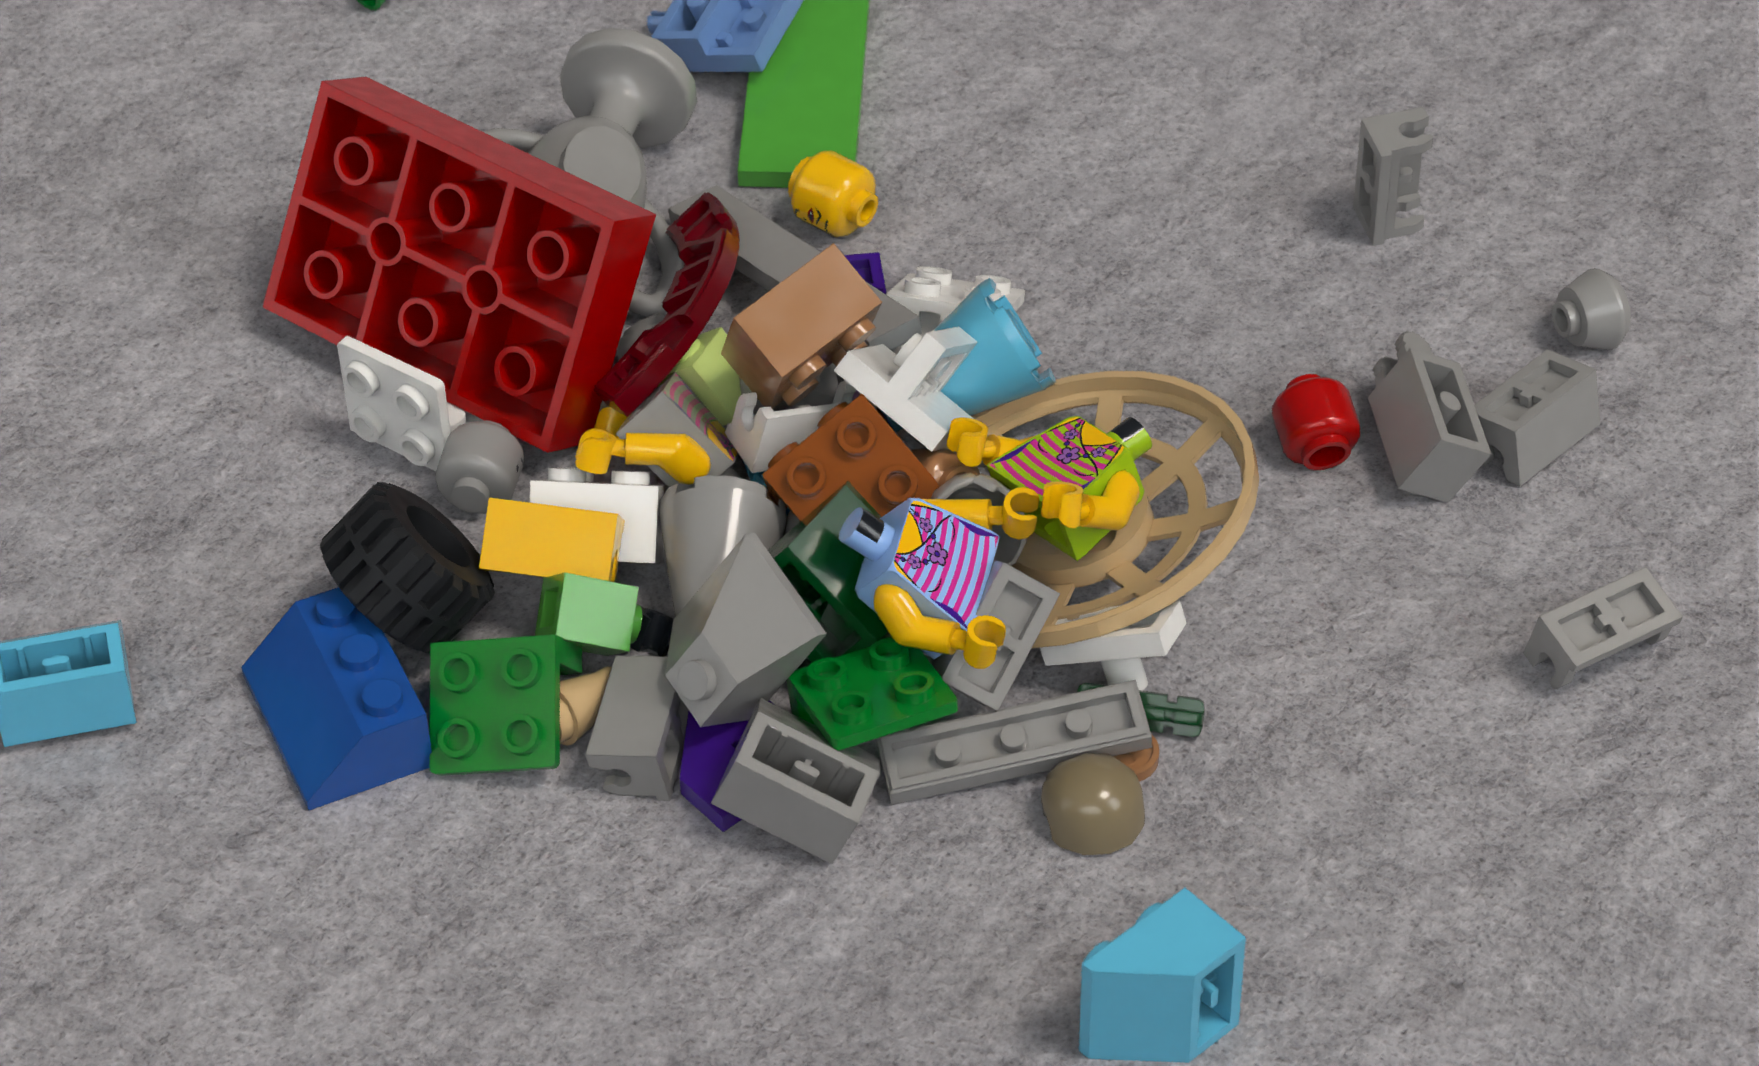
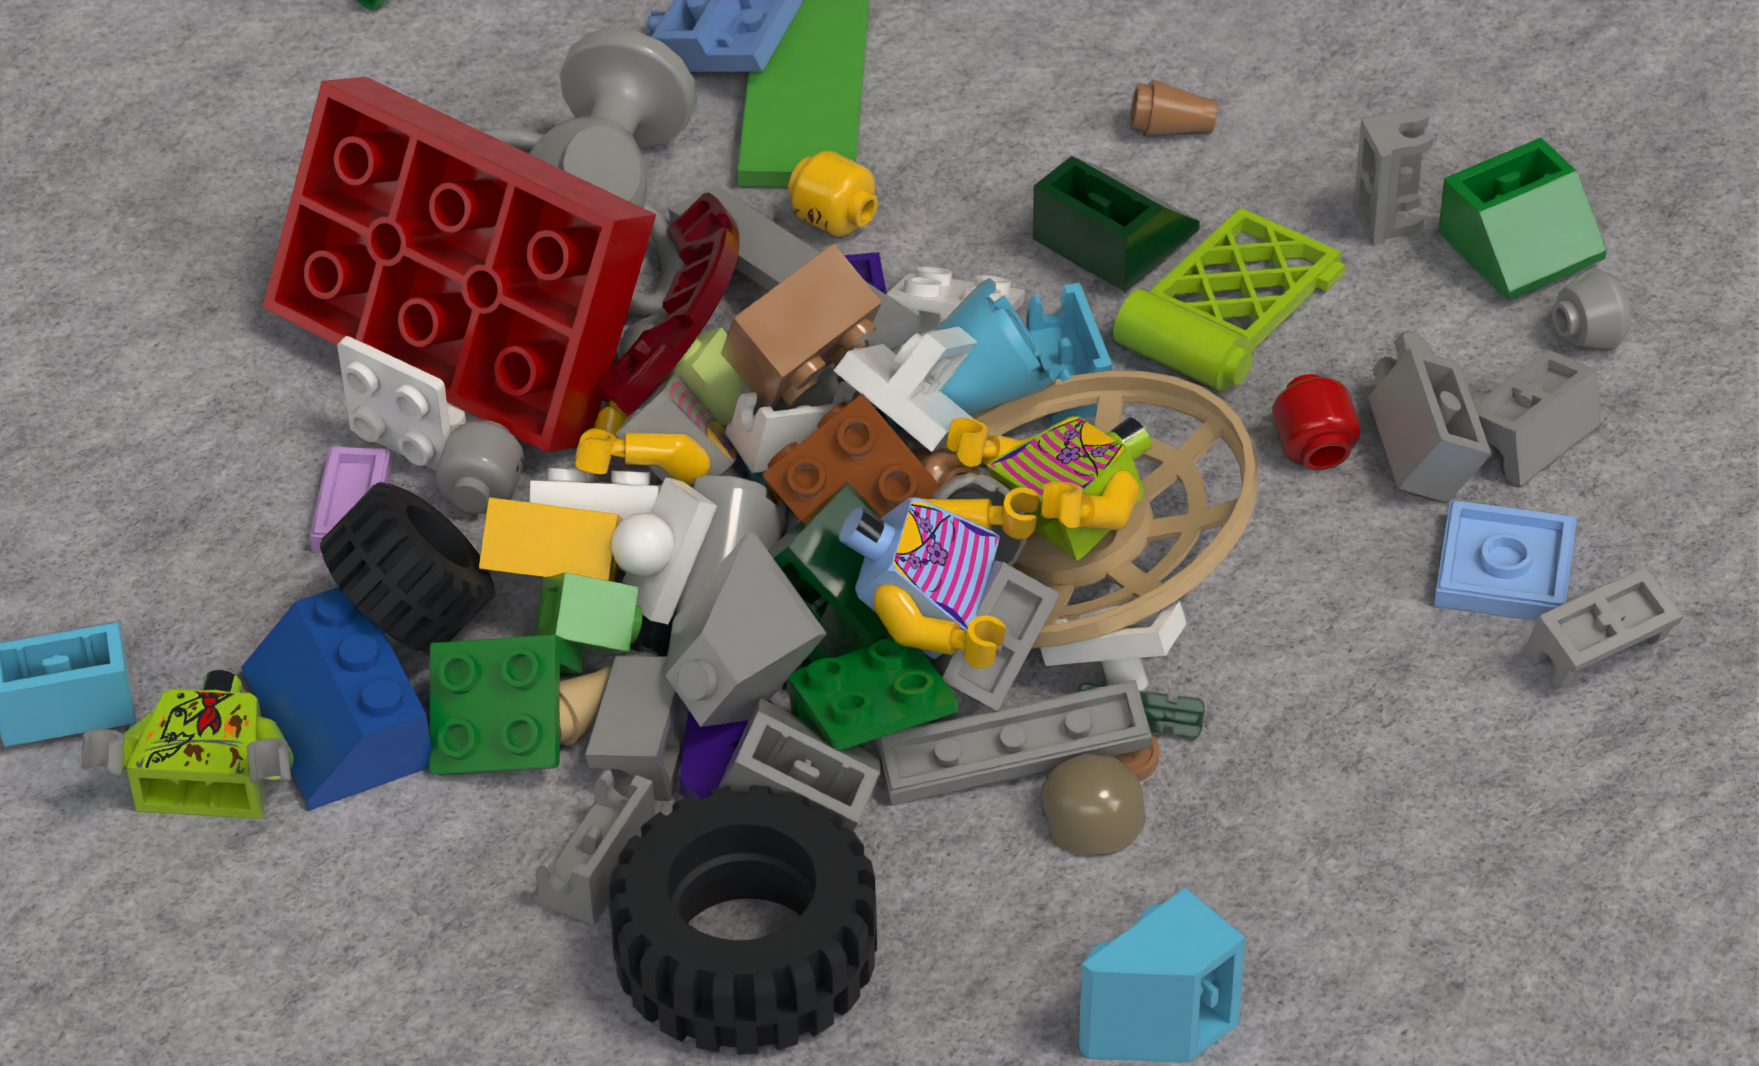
(197, 752): none -> lime torso
(345, 480): none -> lavender tile
(581, 874): none -> light grey hinge
(662, 547): none -> white tile
(750, 988): none -> black tyre
(1068, 342): none -> medium azure hinge
(1106, 222): none -> dark green slope
(1170, 110): none -> medium nougat cone
(1193, 334): none -> lime piece
(1504, 560): none -> light blue tile
(1521, 219): none -> green slope

